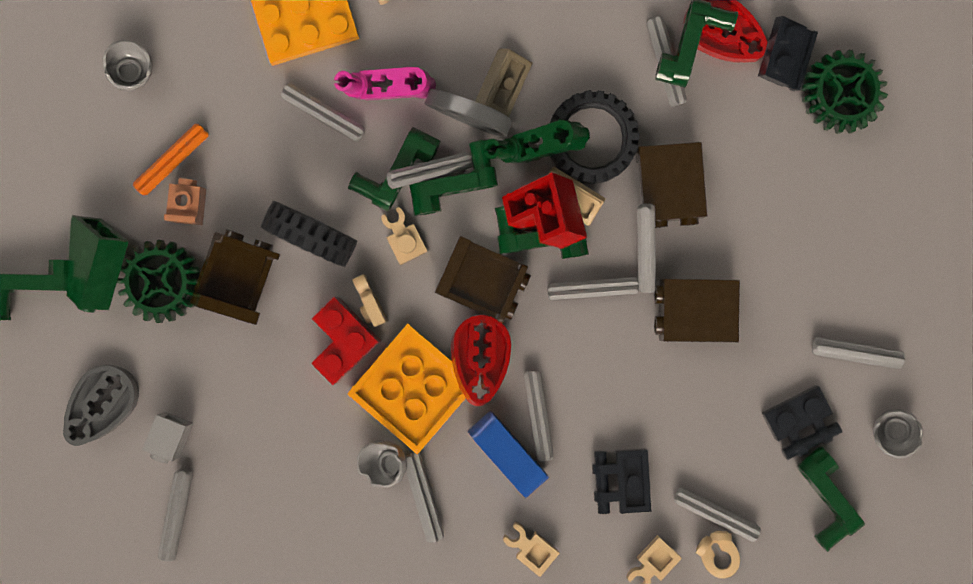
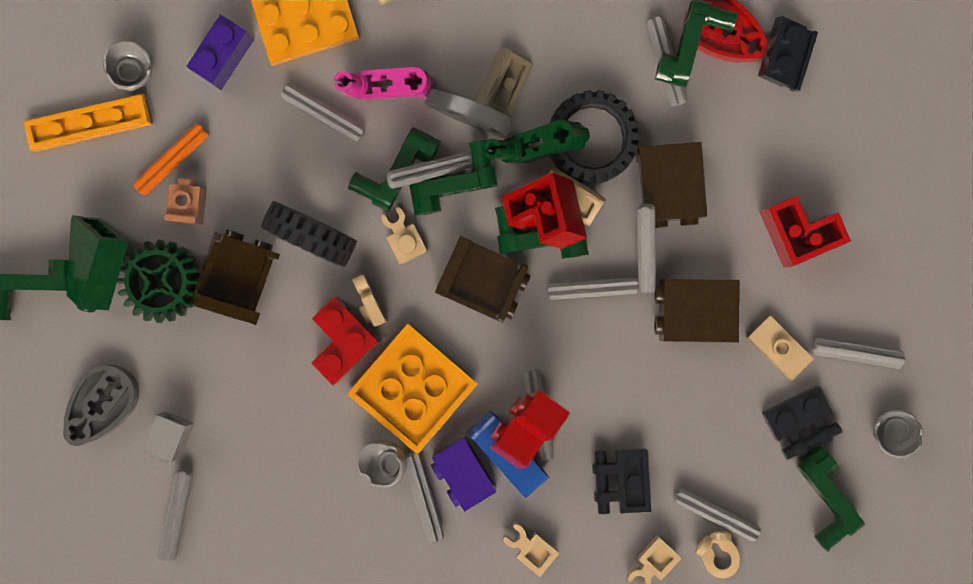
(88, 122): none -> light orange tile
(220, 52): none -> dark purple brick
(463, 473): none -> dark purple brick
(497, 354): red piece -> none
(531, 423): none -> red brick
(780, 347): none -> tan plate
(797, 238): none -> red brick
(864, 106): dark green gear -> none

